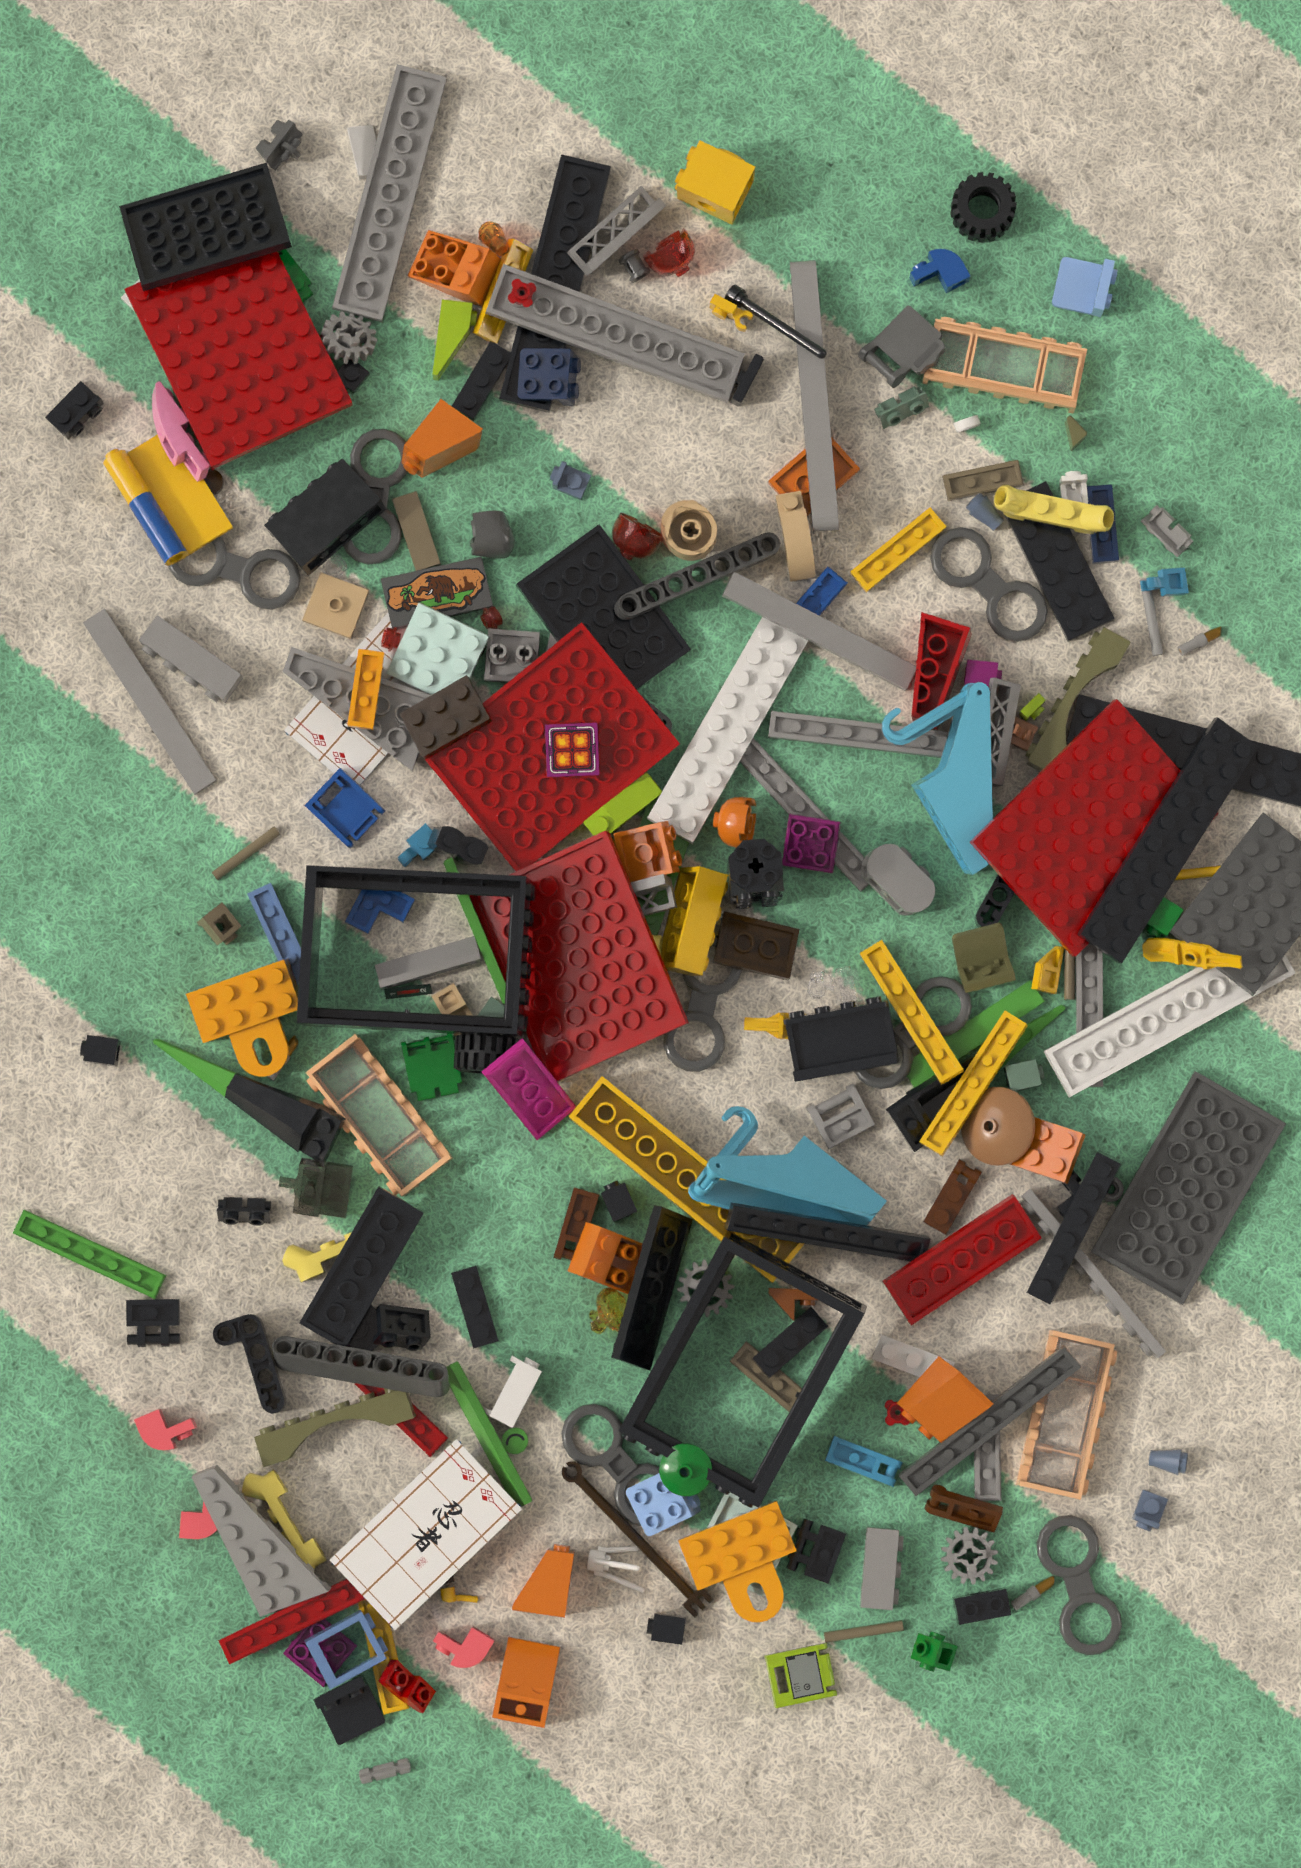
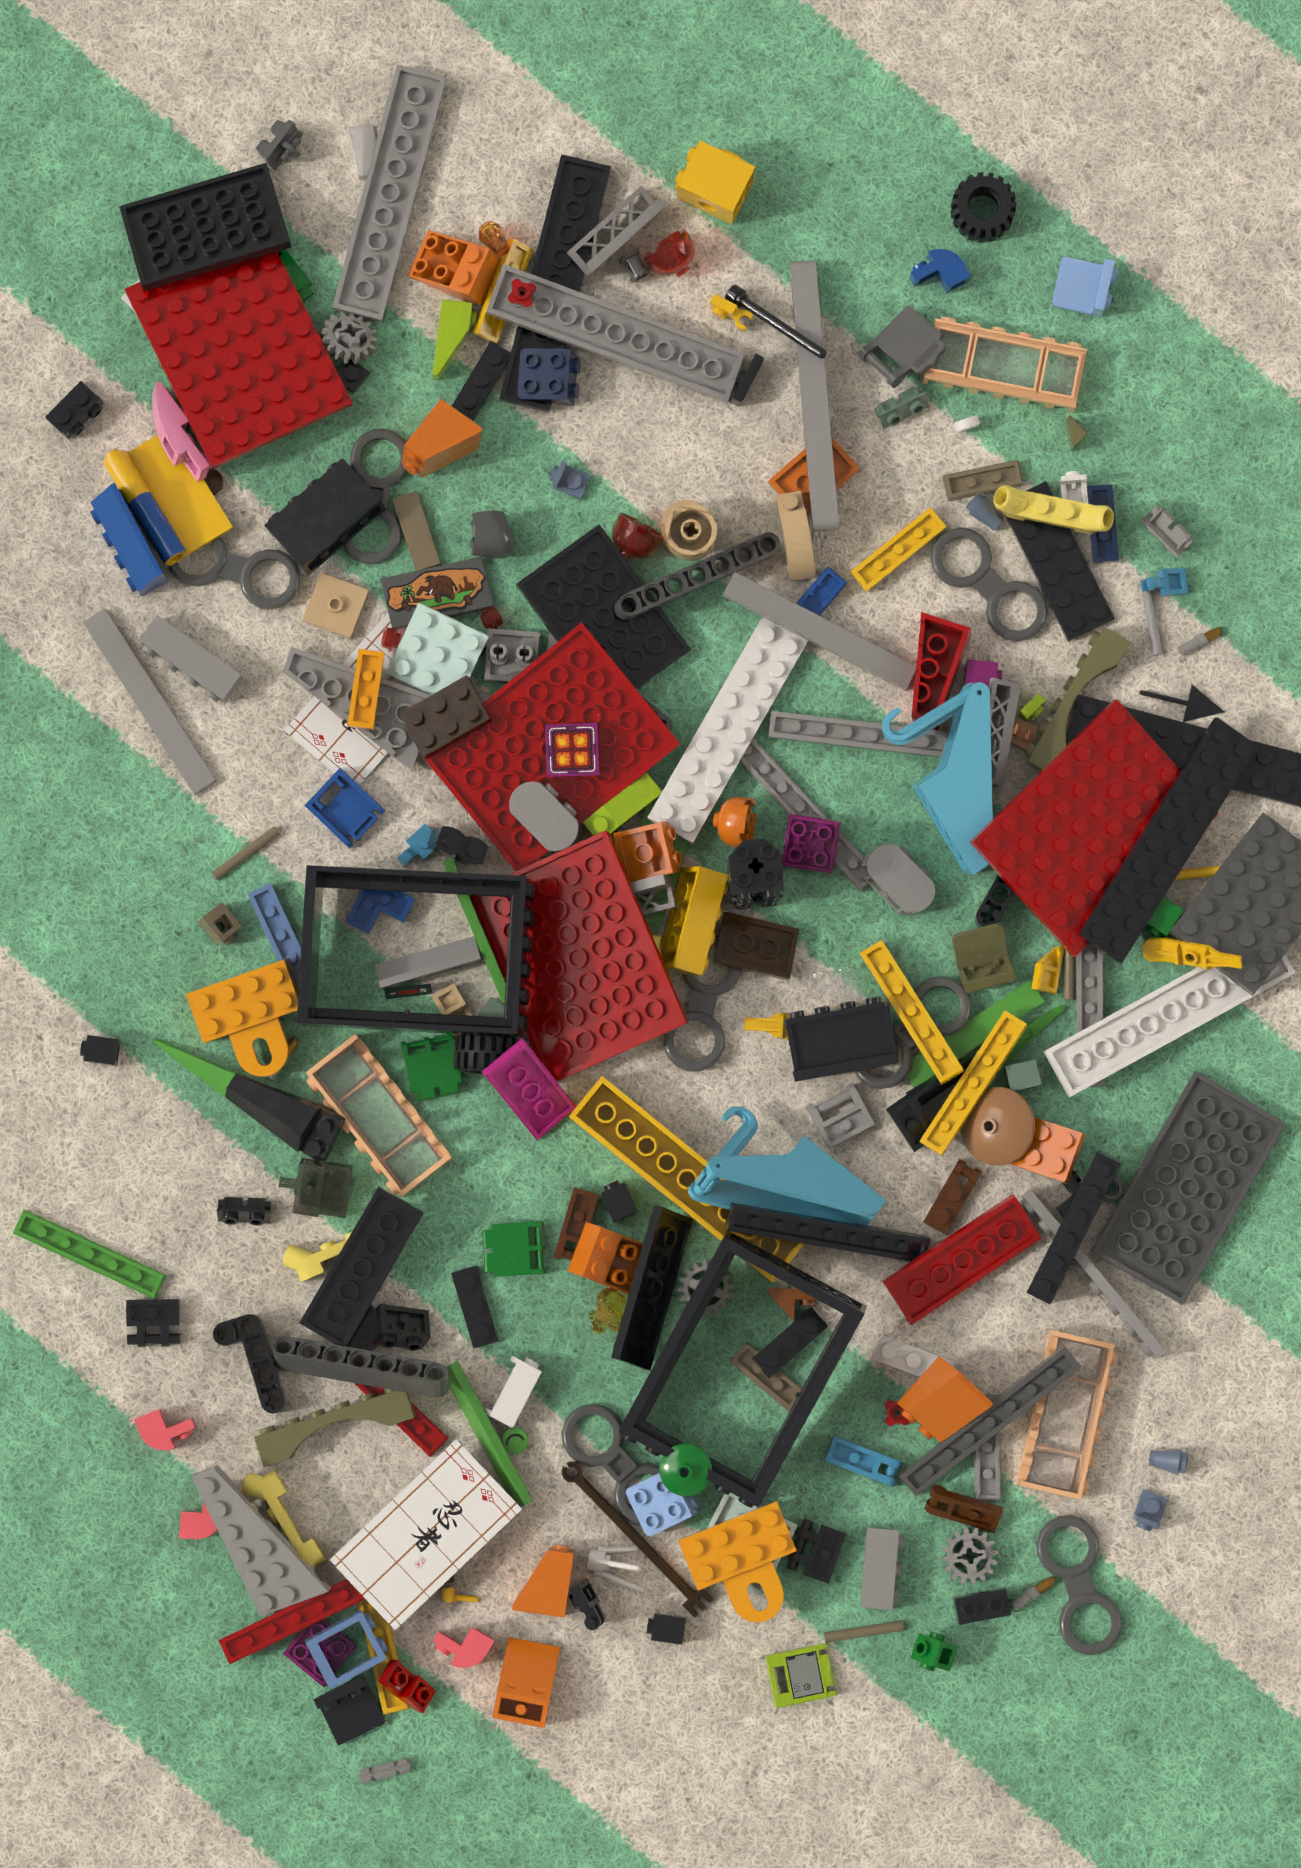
(128, 541): none -> blue slope
(513, 1249): none -> green plate
(544, 815): none -> light grey brick
(585, 1599): none -> black plate
(1196, 706): none -> black piece

